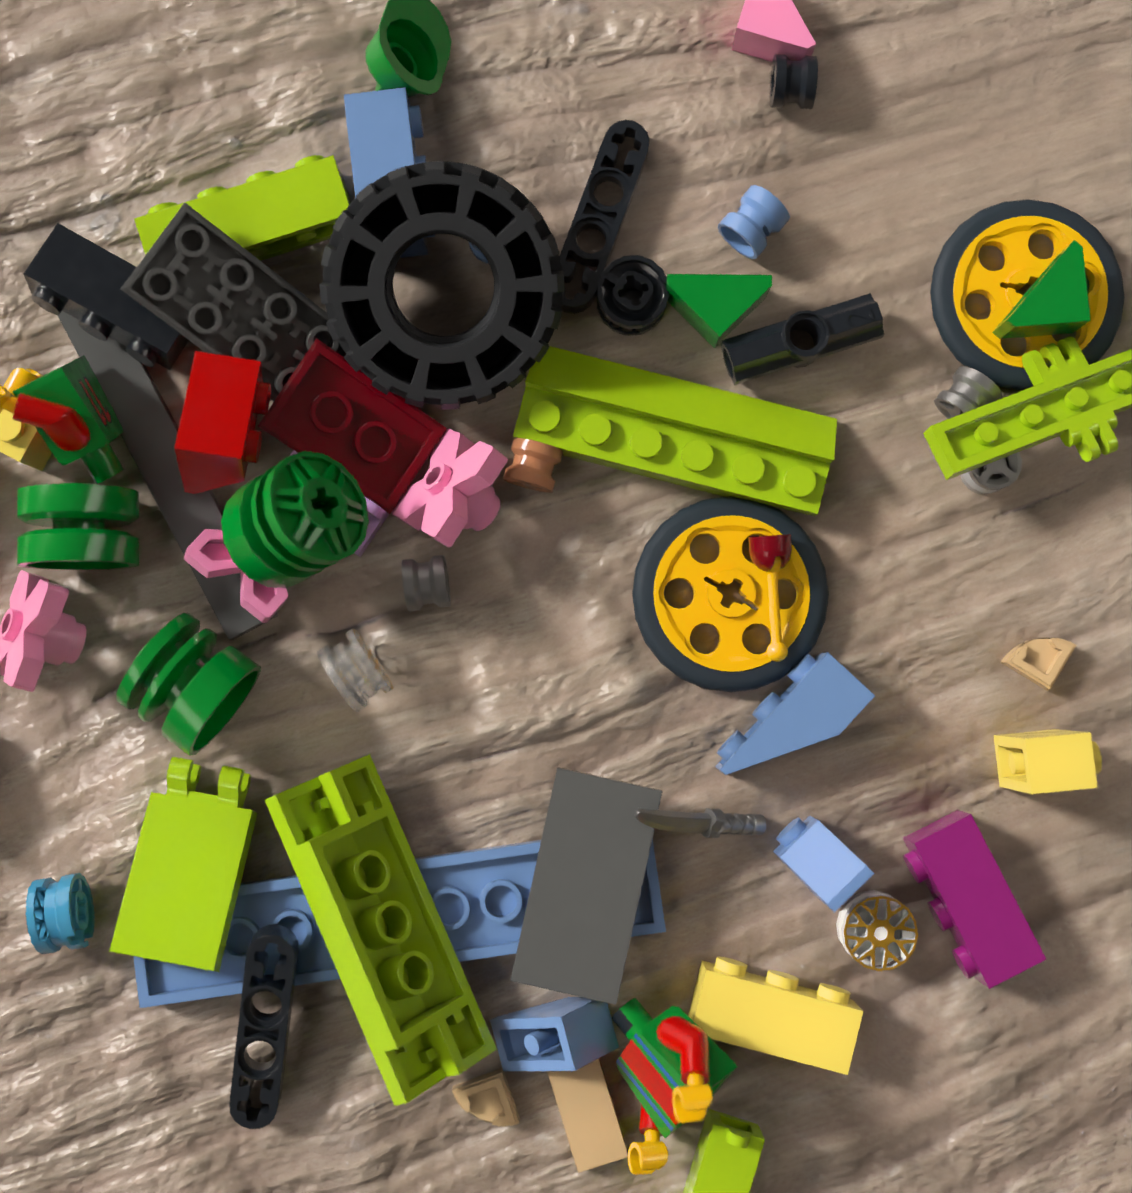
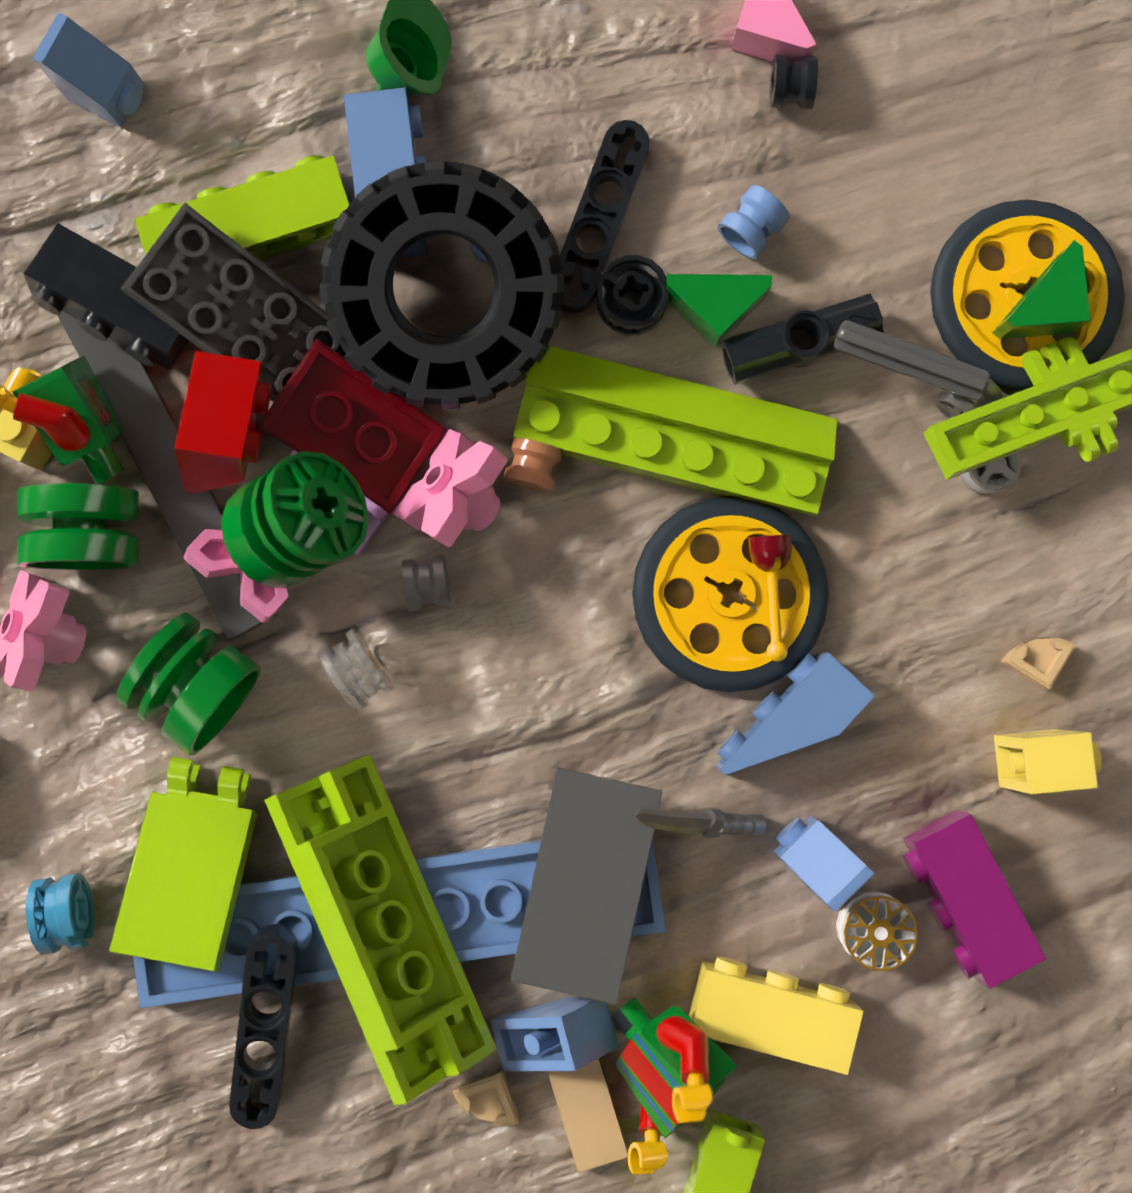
(89, 72): none -> medium blue slope
(911, 360): none -> dark grey axle

